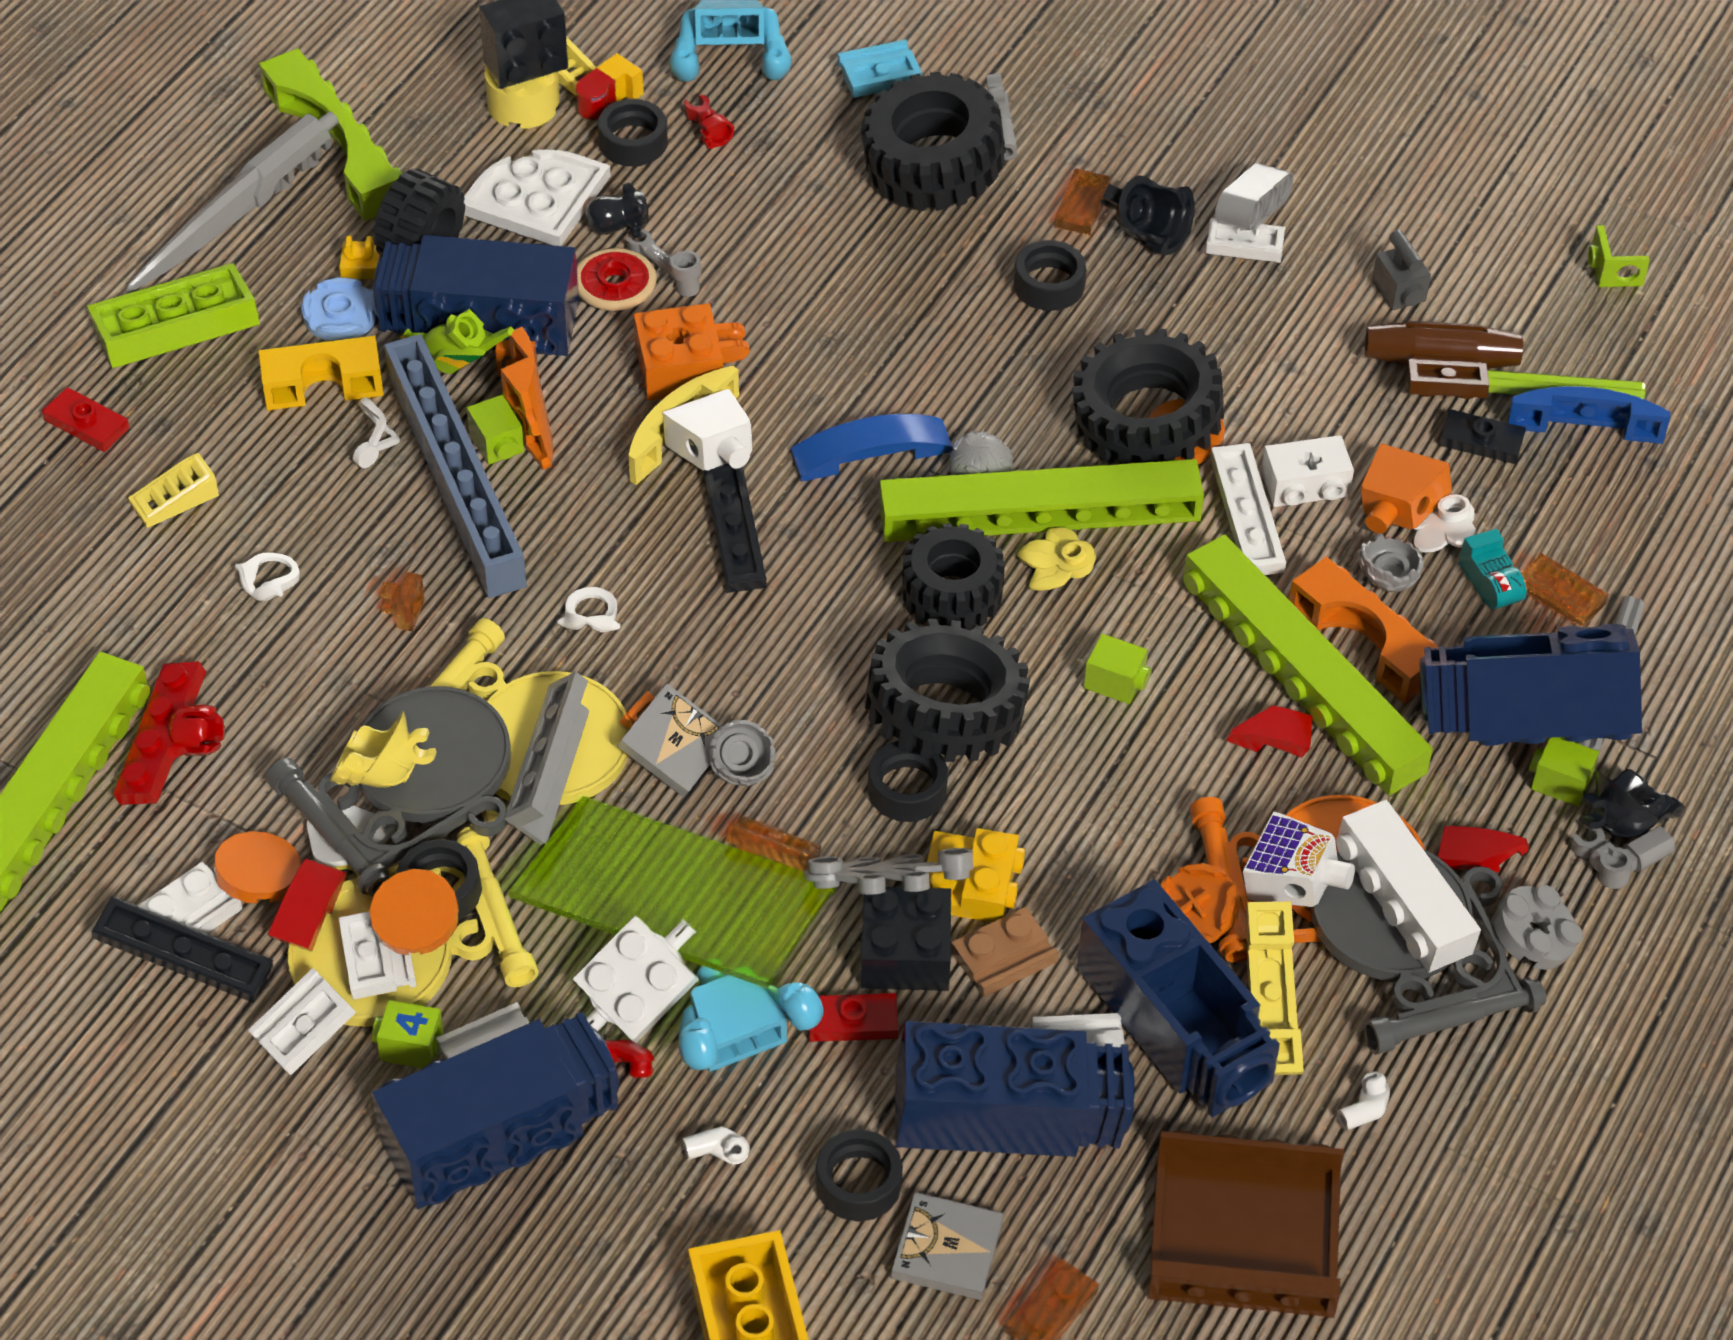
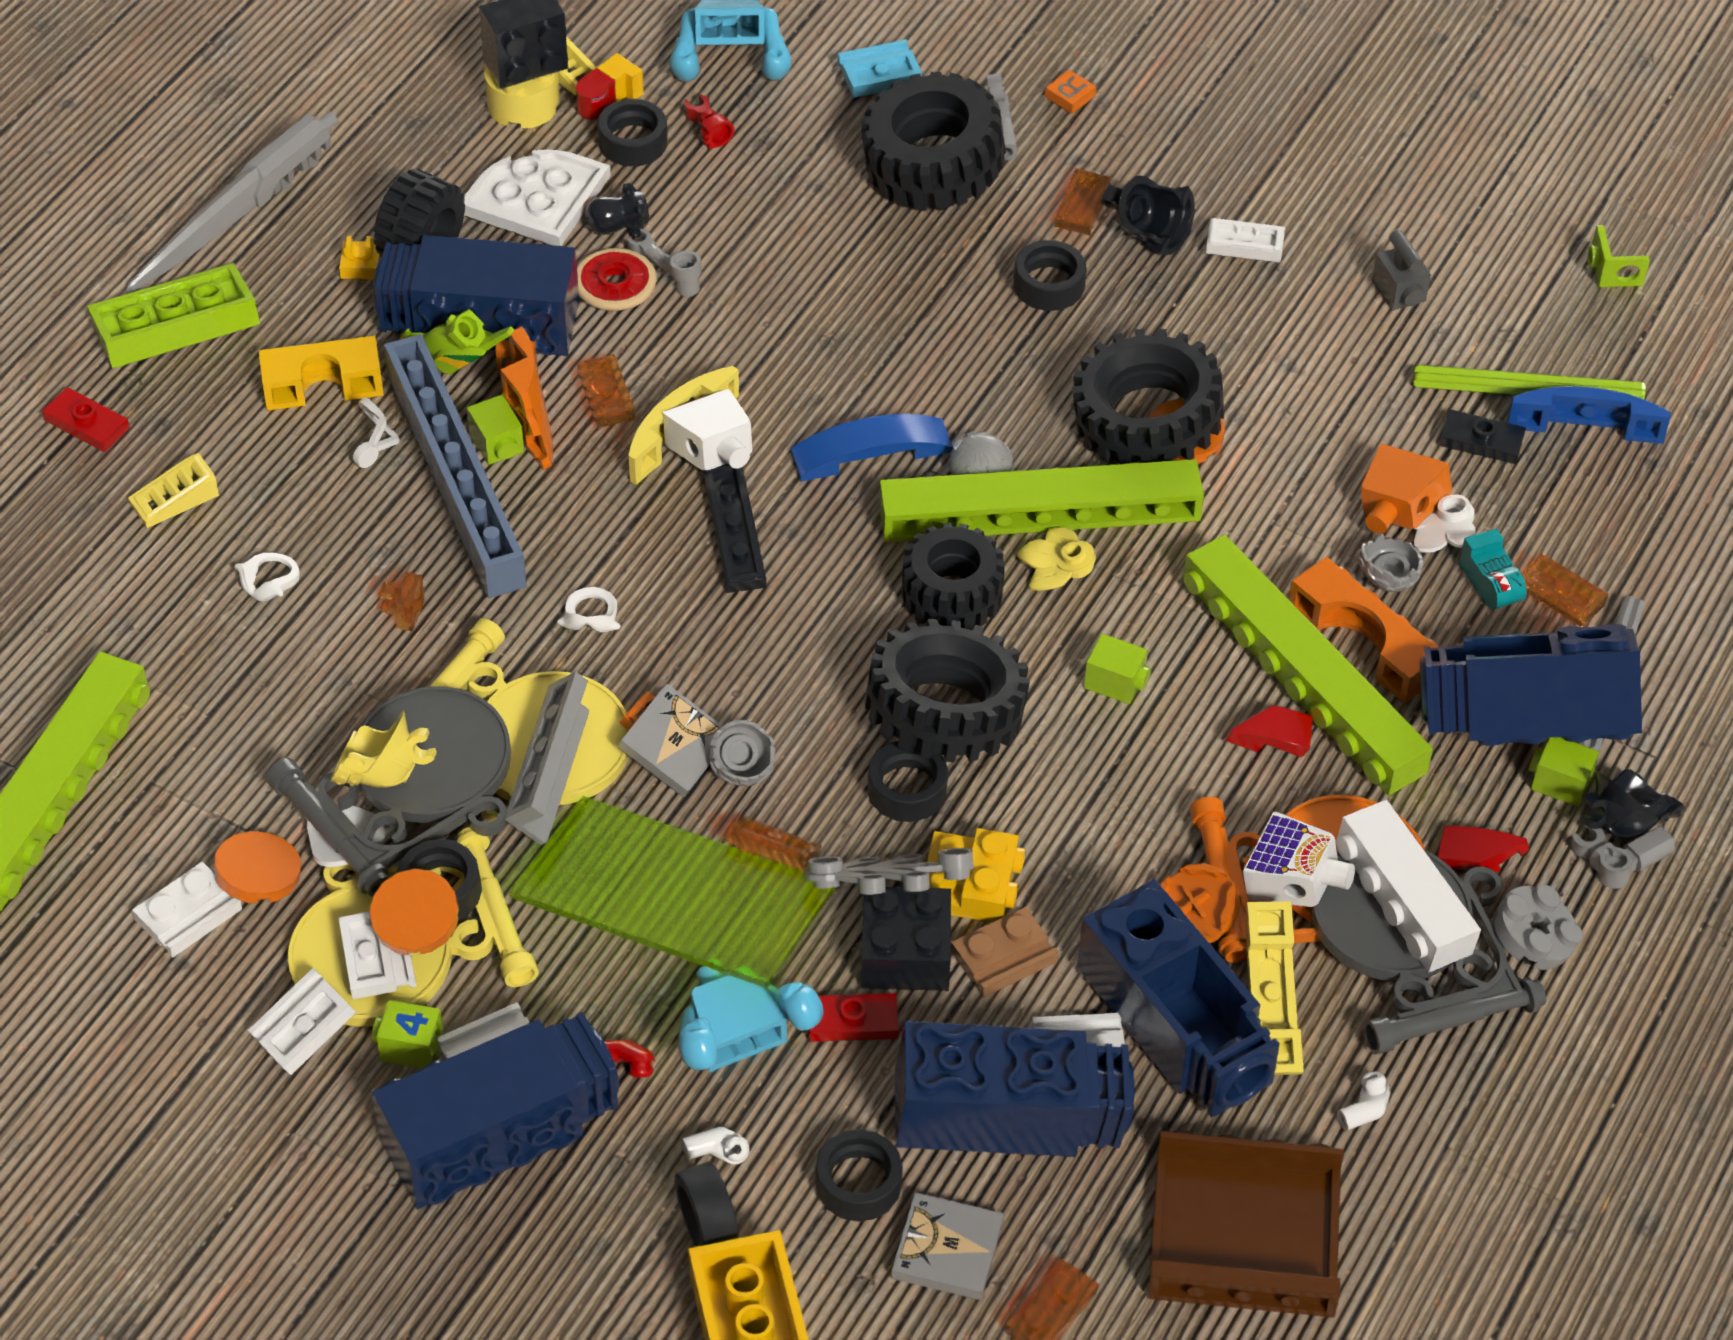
(168, 730): red plate -> none
(182, 949): black tile -> none
(299, 90): lime arch -> none
(306, 904): red slope -> none
(339, 309): light blue tile -> none
(606, 391): none -> clear orange plate
(637, 978): white plate -> none
(683, 345): orange hinge -> none
(705, 1205): none -> black tyre
(1070, 91): none -> orange tile
(1247, 507): white plate -> none
(1254, 196): light grey beam -> none
(1307, 471): white brick -> none
(1445, 356): reddish brown plate -> none

